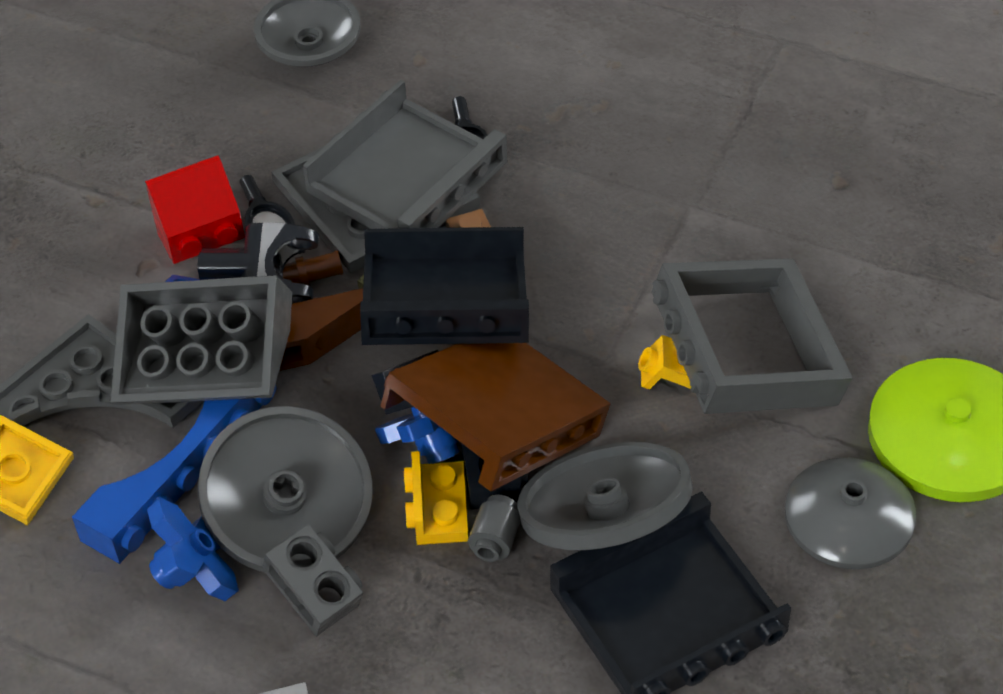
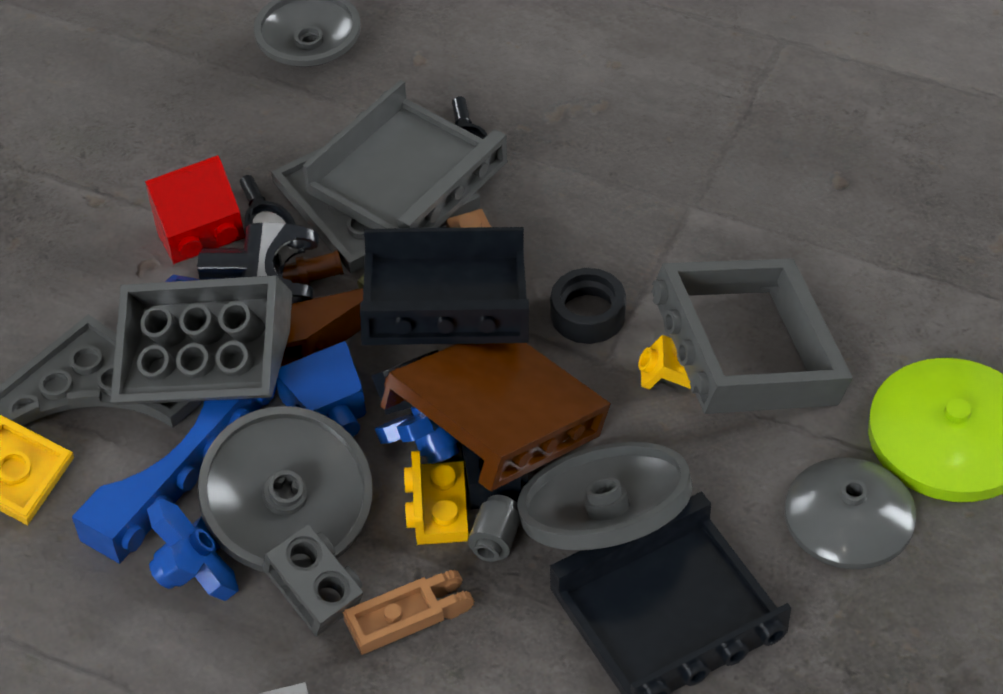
(326, 385): none -> blue torso
(406, 610): none -> medium nougat hinge
(588, 328): none -> black tyre

